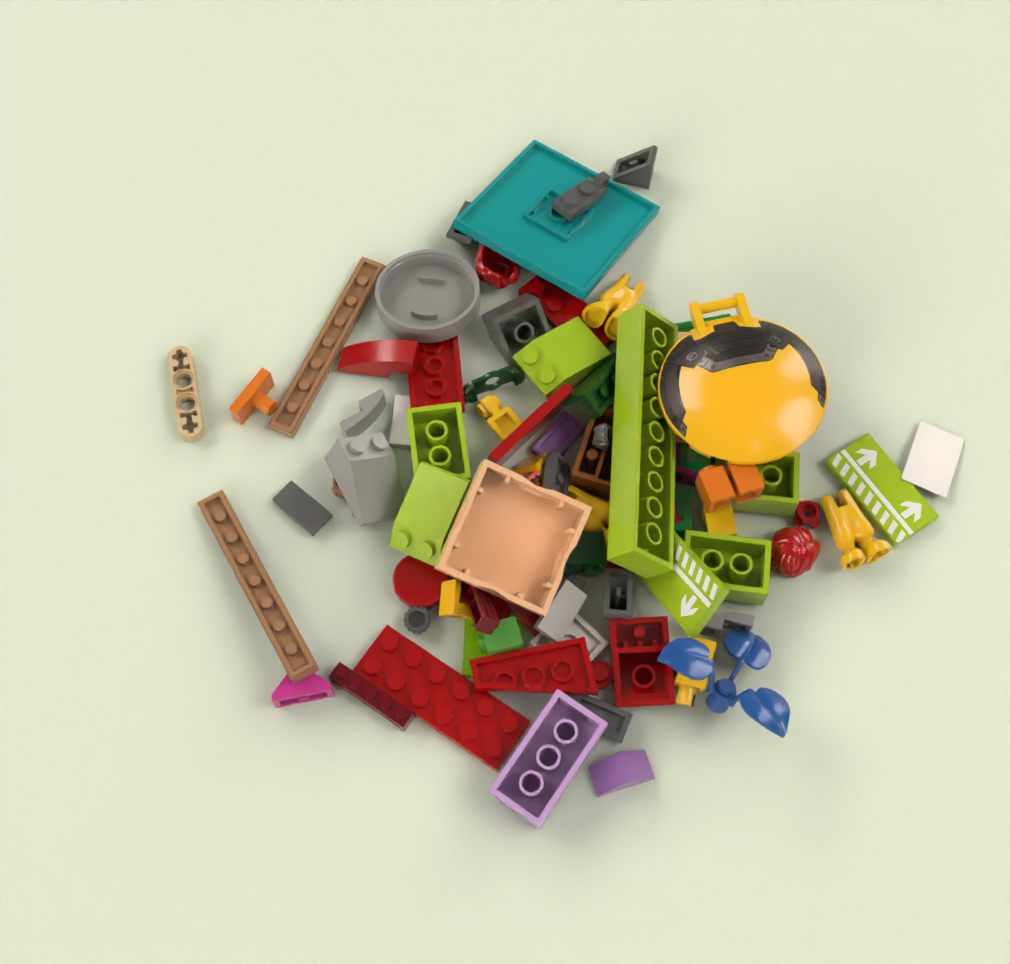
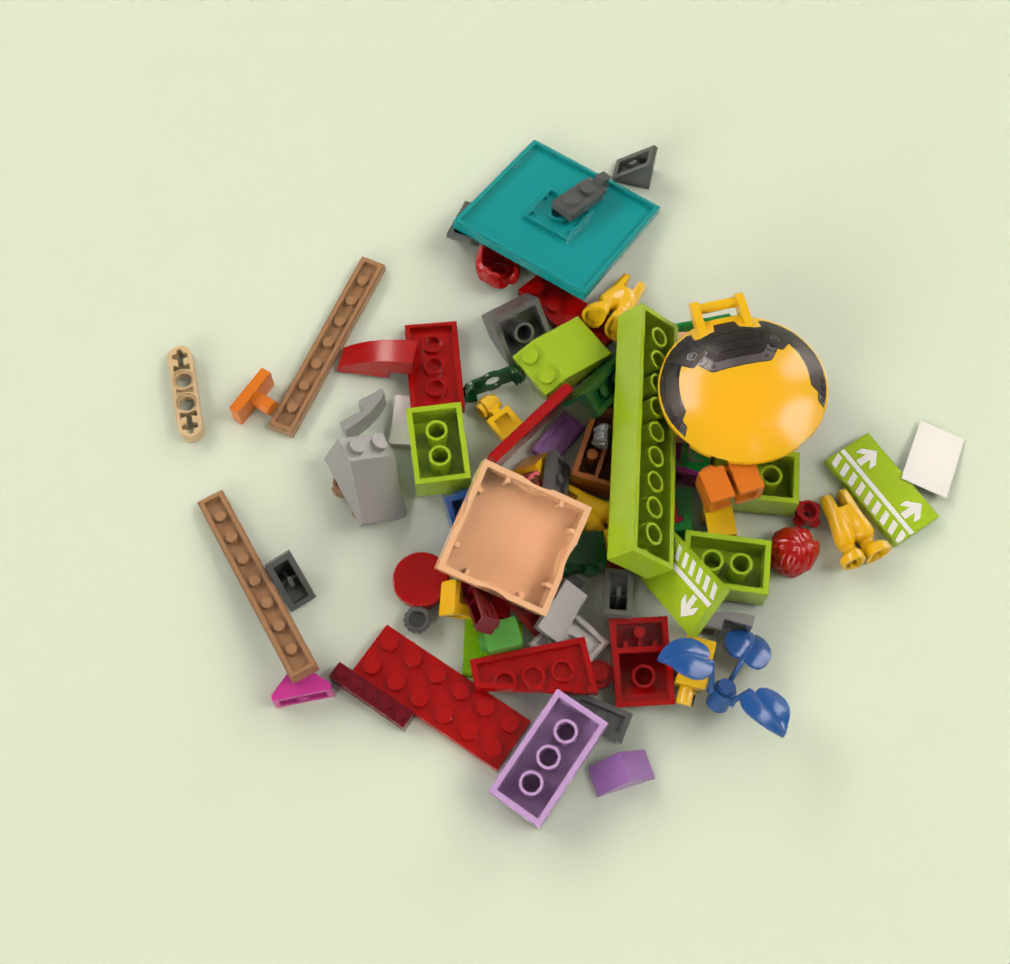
(289, 580): none -> dark grey slope
(302, 508): dark grey tile -> none
(427, 296): light grey brick -> none
(428, 512): lime slope -> none

